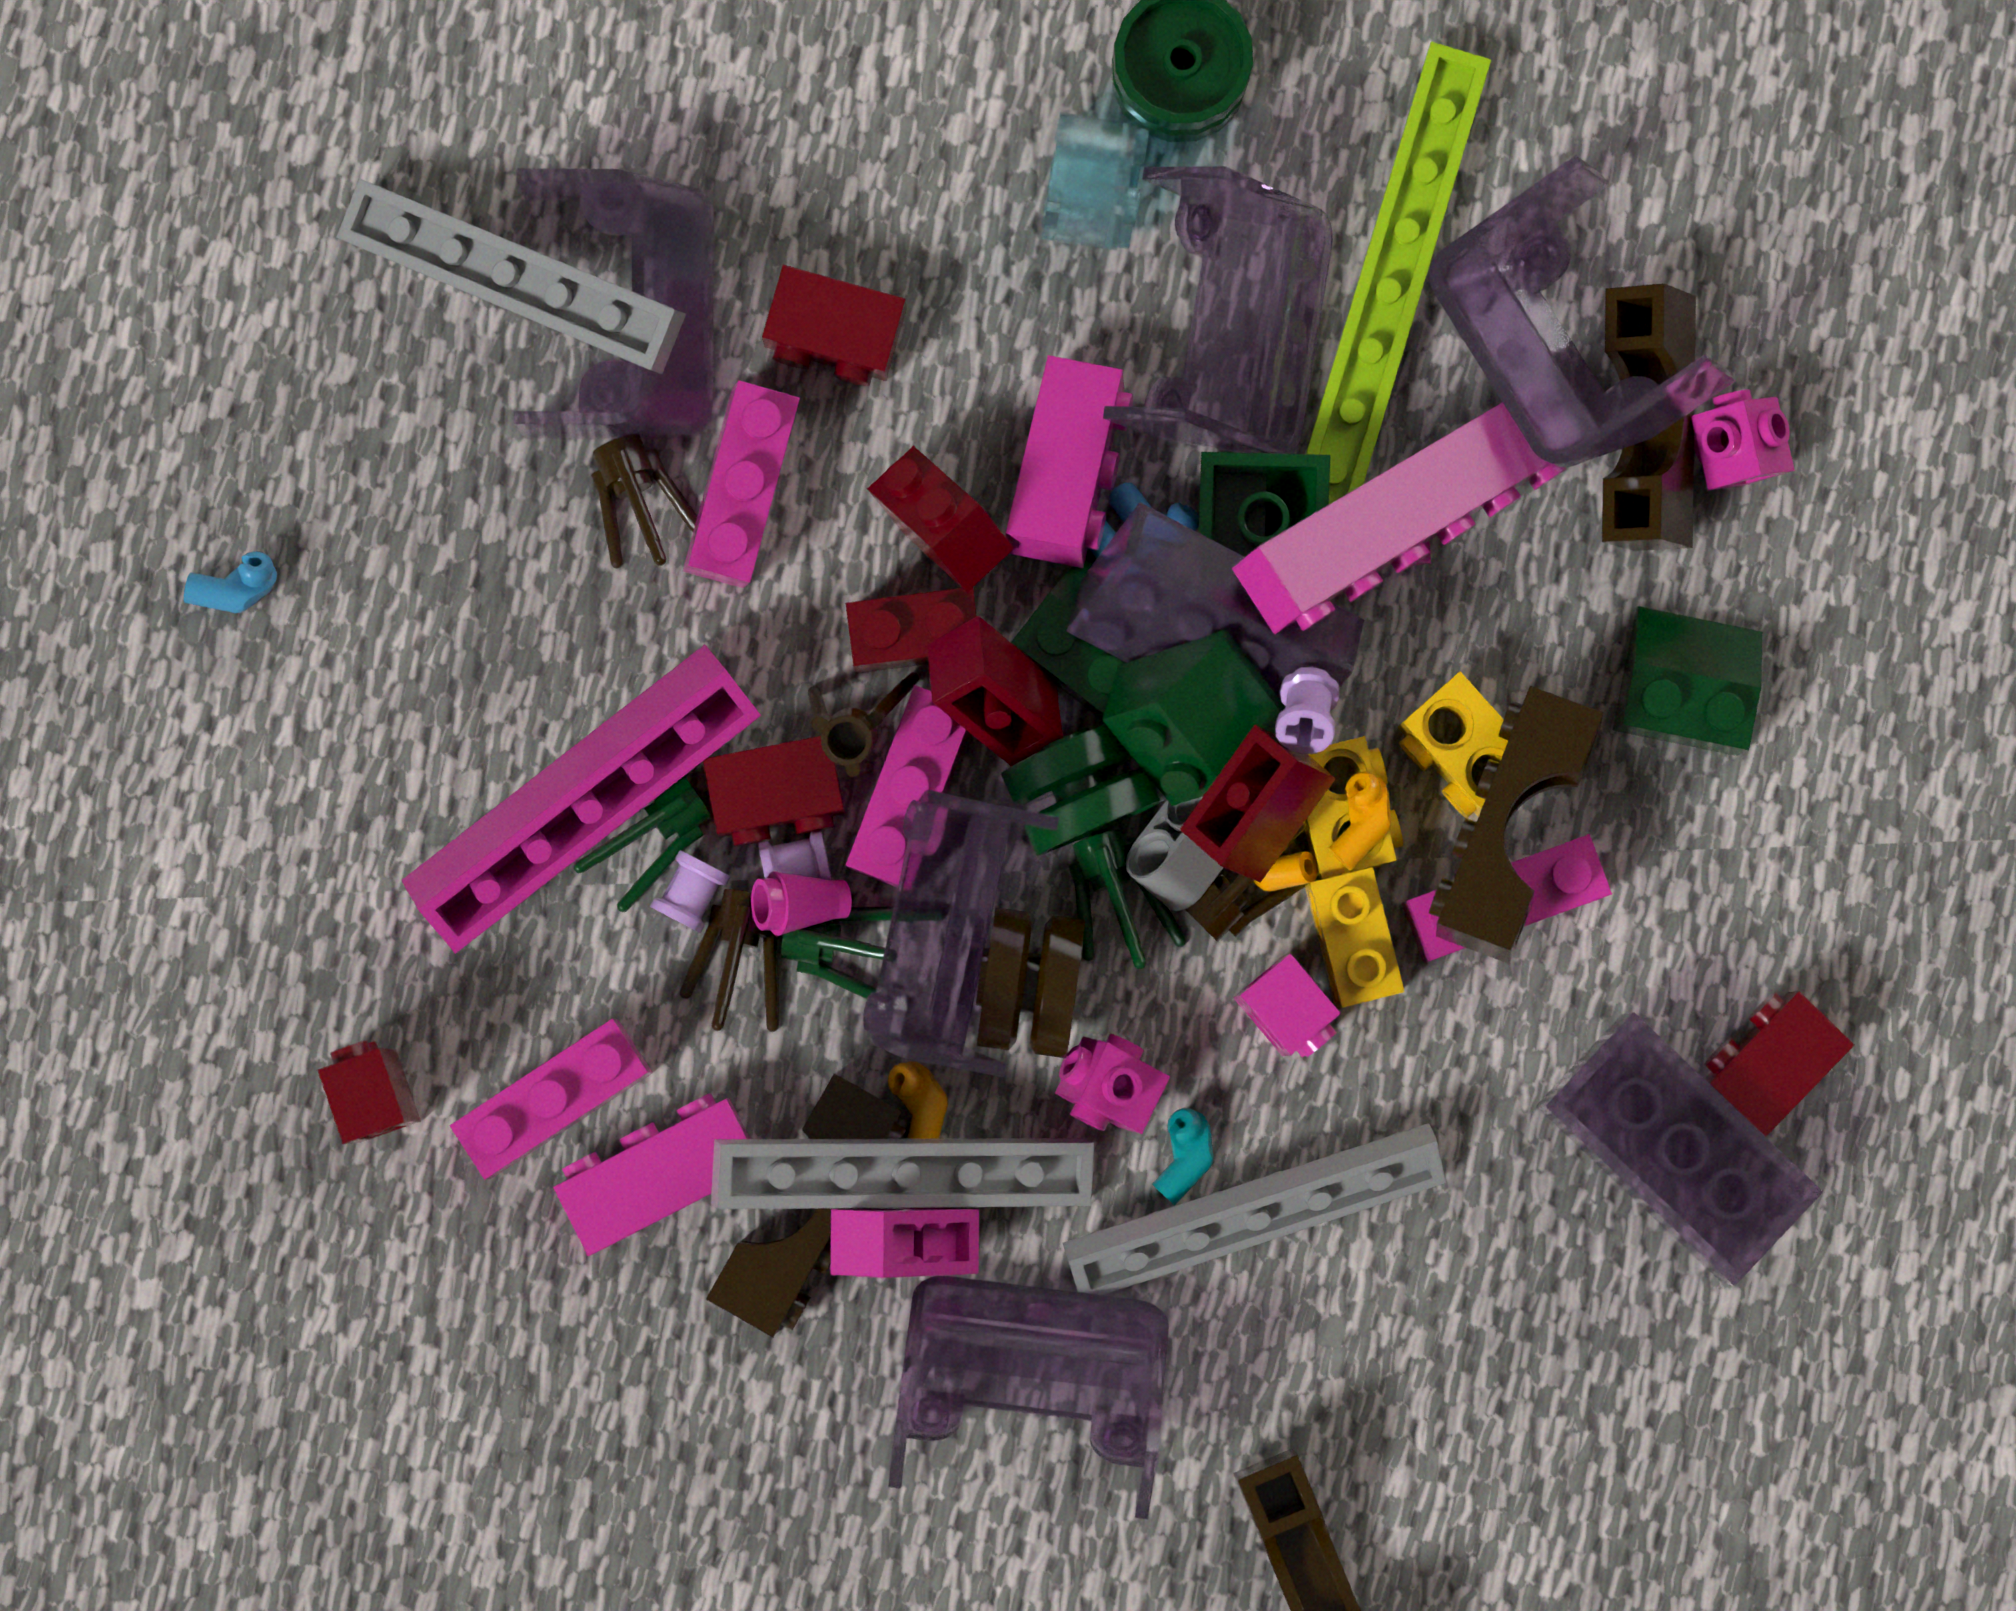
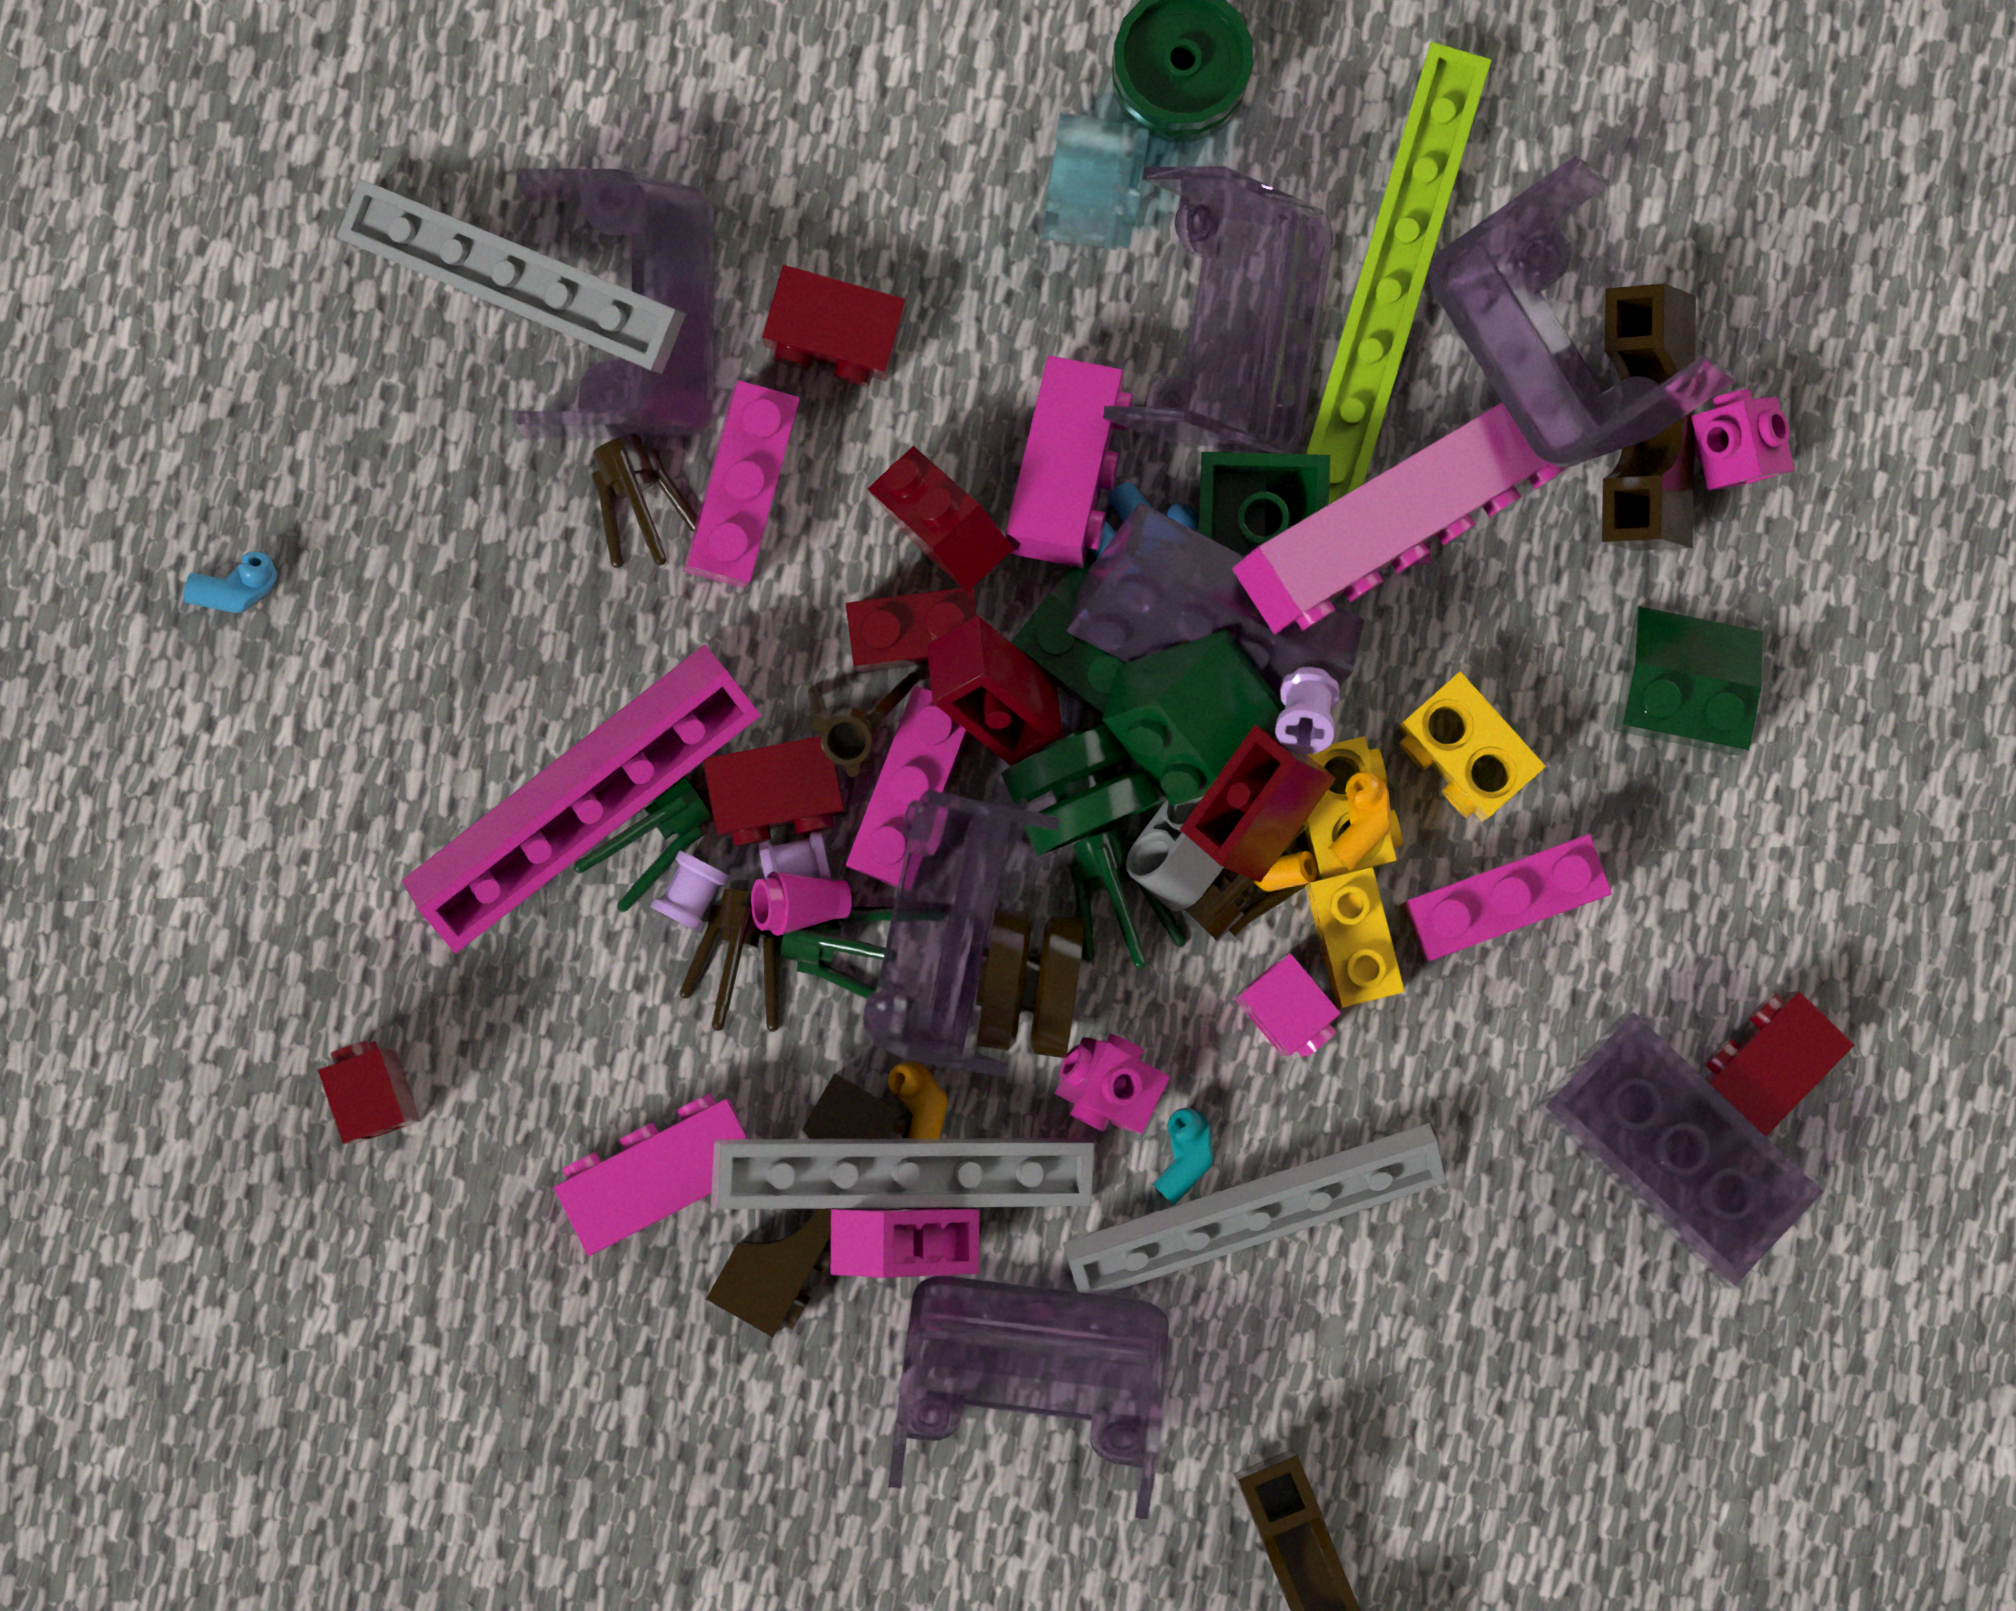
(551, 1099): dark pink brick -> none
(1544, 751): dark brown arch -> none

